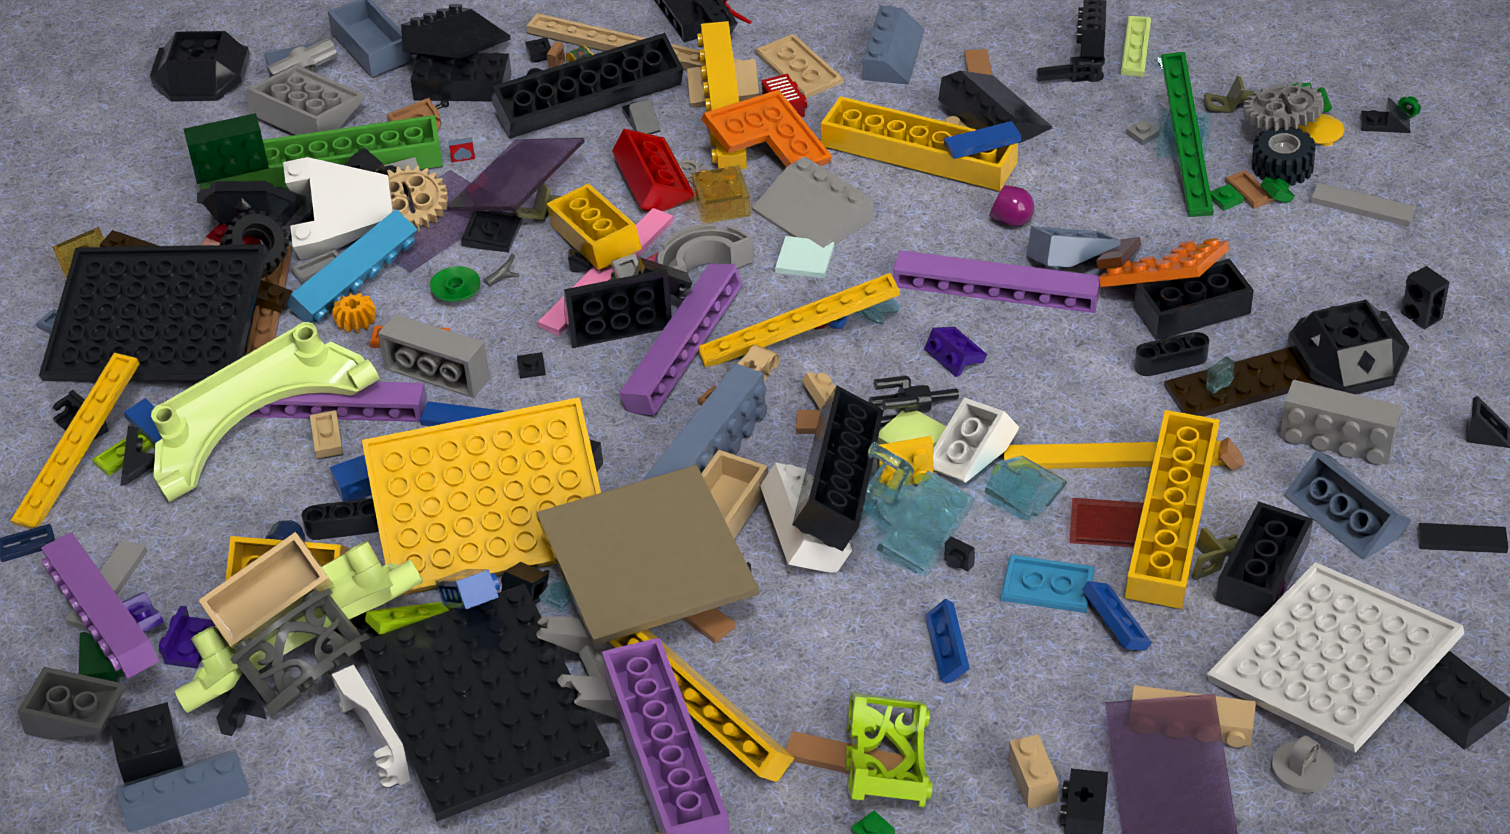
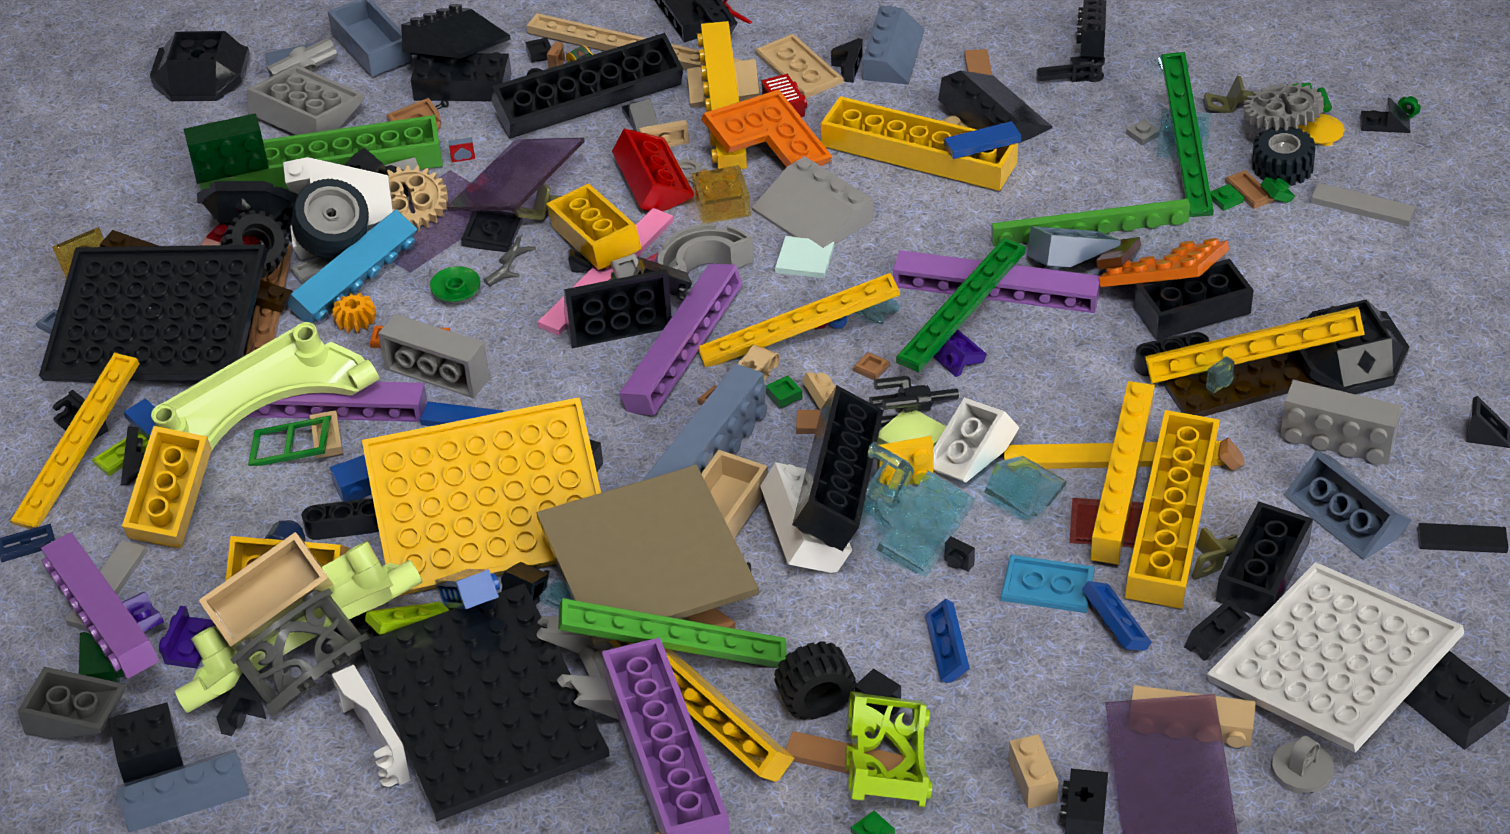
(167, 487): none -> yellow brick
(288, 454): none -> green window
(329, 217): none -> wheel
(516, 250): none -> dark grey bar
(531, 365): black plate -> none
(674, 132): none -> tan plate
(674, 633): none -> bright green plate
(784, 391): none -> green plate
(814, 680): none -> black tyre
(848, 57): none -> black slope
(871, 366): none -> medium nougat tile
(880, 685): none -> black brick
(960, 305): none -> green tile
(1013, 206): magenta helmet -> none
(1102, 220): none -> bright green plate
(1122, 473): none -> yellow brick
(1136, 46): yellowish green tile -> none
(1216, 629): none -> black hinge
(1256, 344): none -> yellow tile
(1425, 297): black brick -> none

